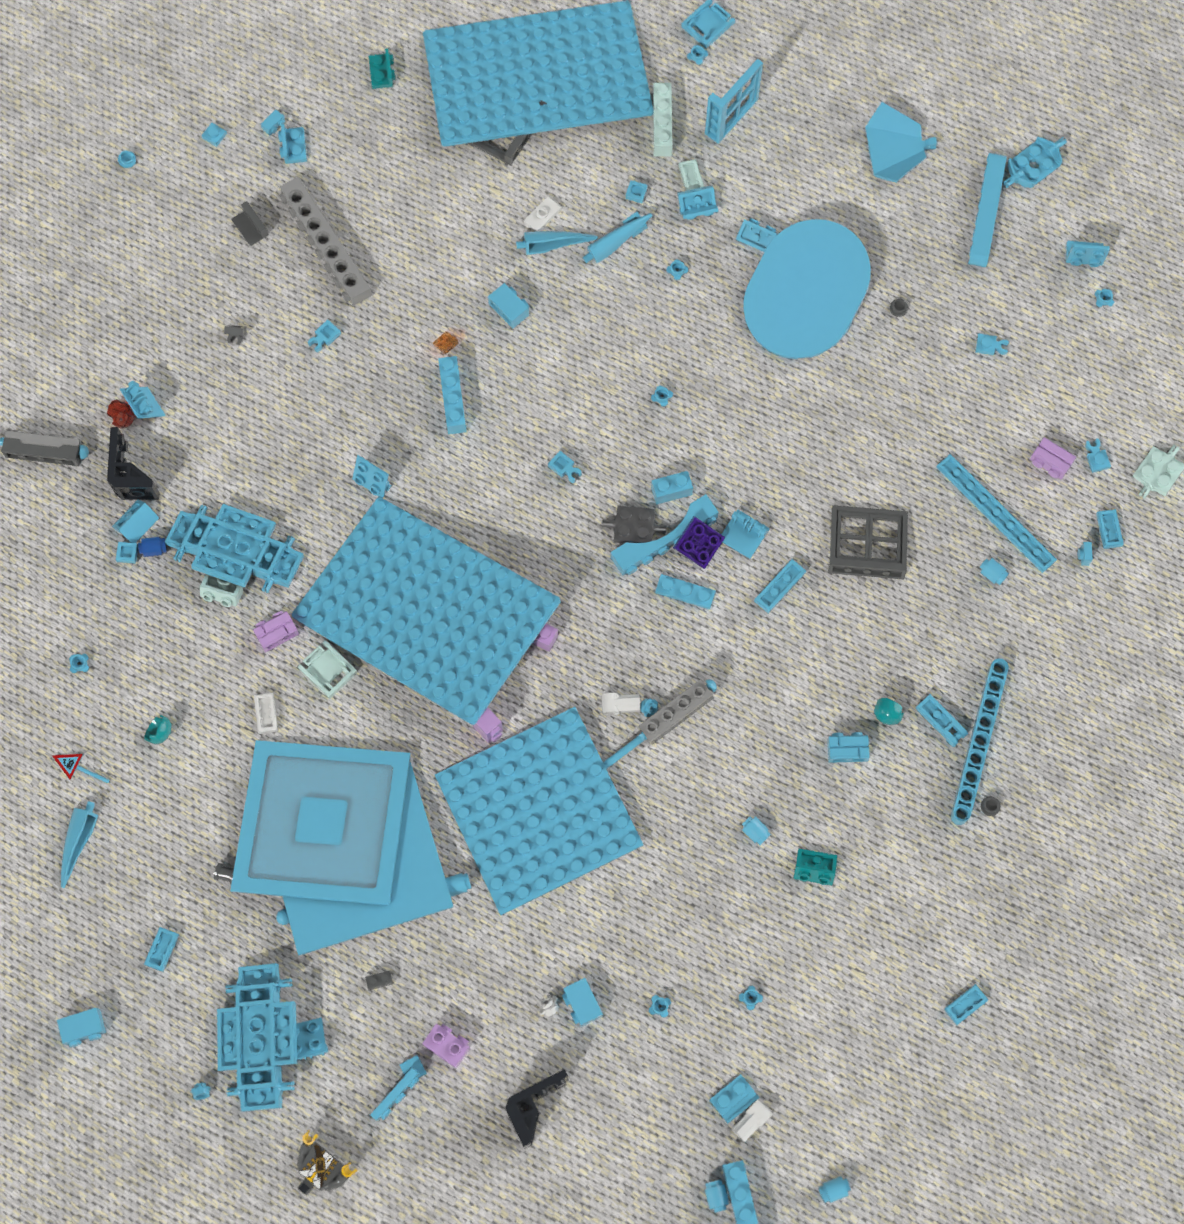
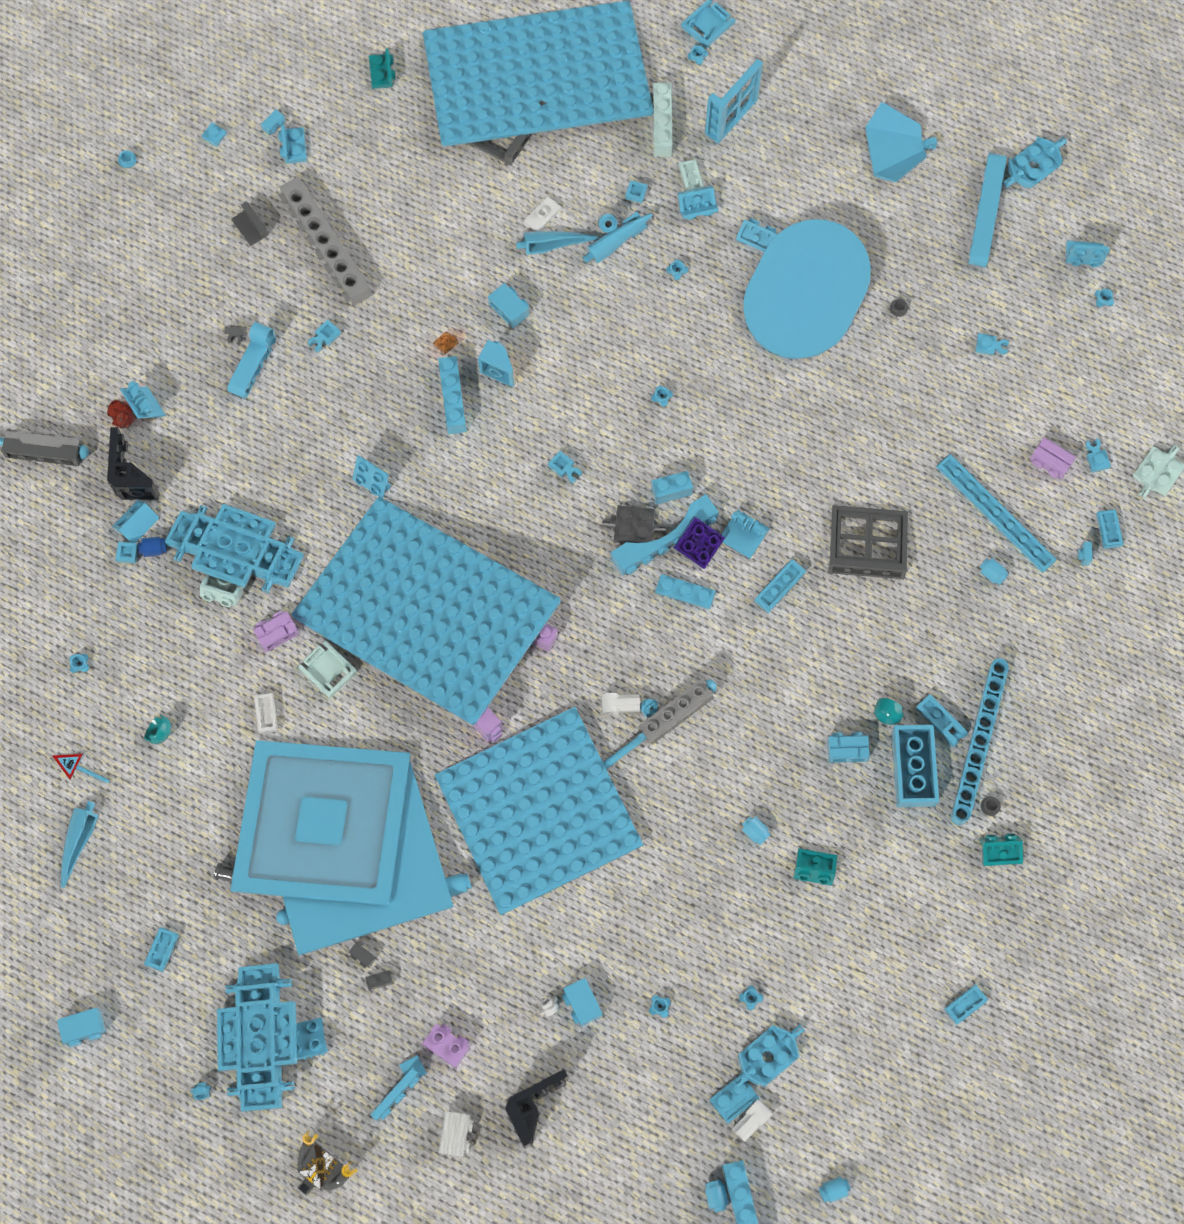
(252, 361): none -> medium azure beam
(360, 953): none -> dark grey piece
(455, 1134): none -> white brick
(495, 363): none -> medium azure slope
(603, 218): none -> medium azure brick
(781, 1046): none -> medium azure plate
(915, 766): none -> medium azure brick
(1002, 850): none -> teal bracket

